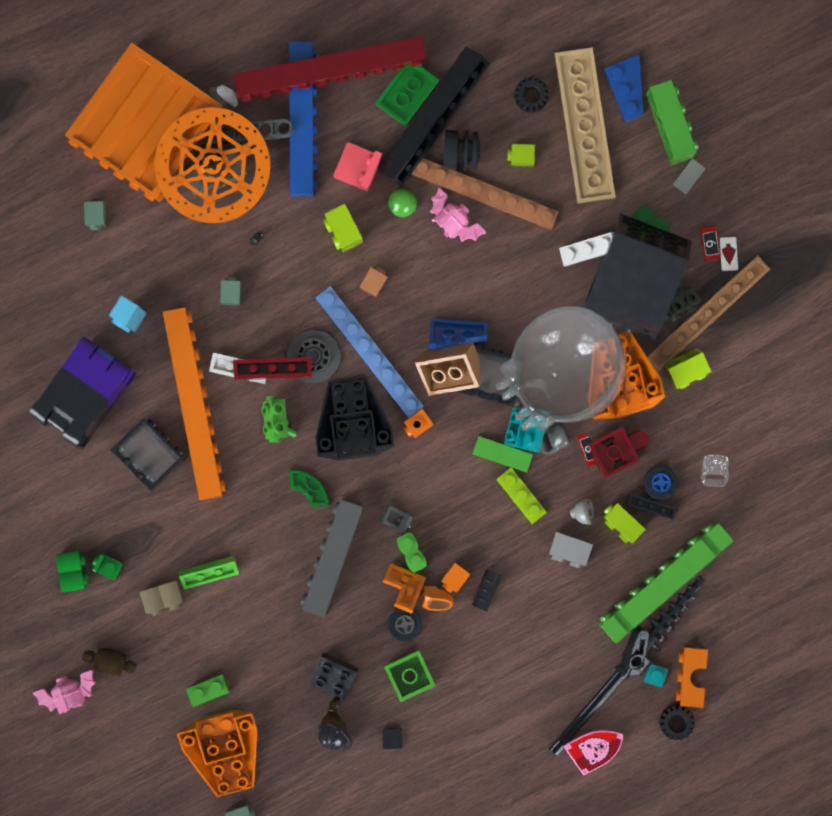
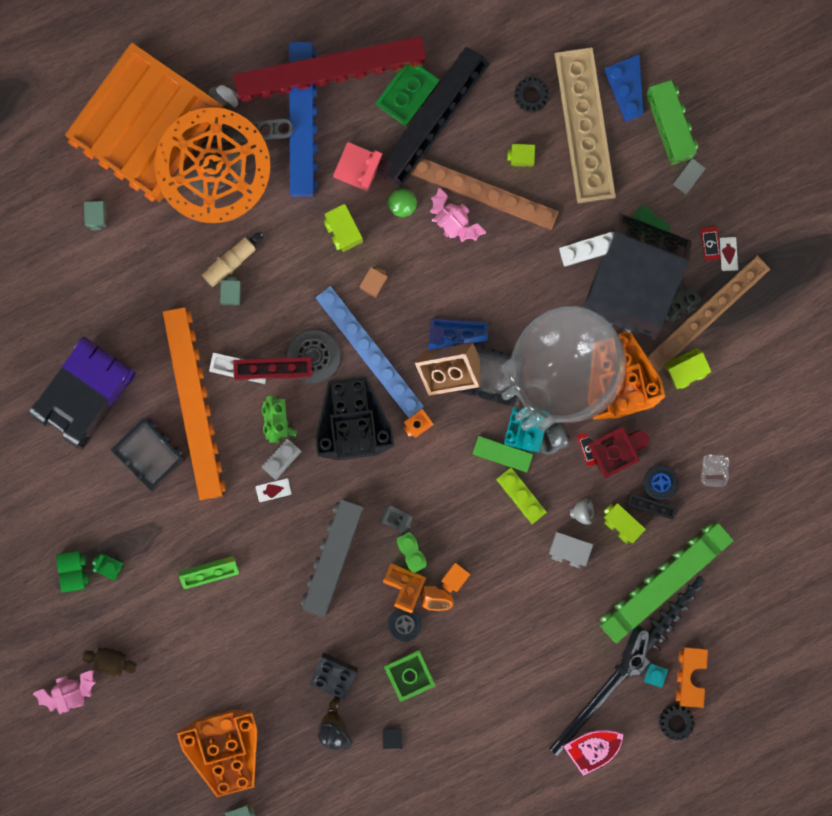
(127, 315): medium azure brick -> none
(162, 597): dark tan brick -> none
(208, 690): bright green brick -> none
(228, 262): none -> tan piece
(273, 490): none -> white sticker
(281, 459): none -> light grey brick
(310, 487): green tile -> none
(461, 150): black wheel -> none
(486, 590): black axle -> none

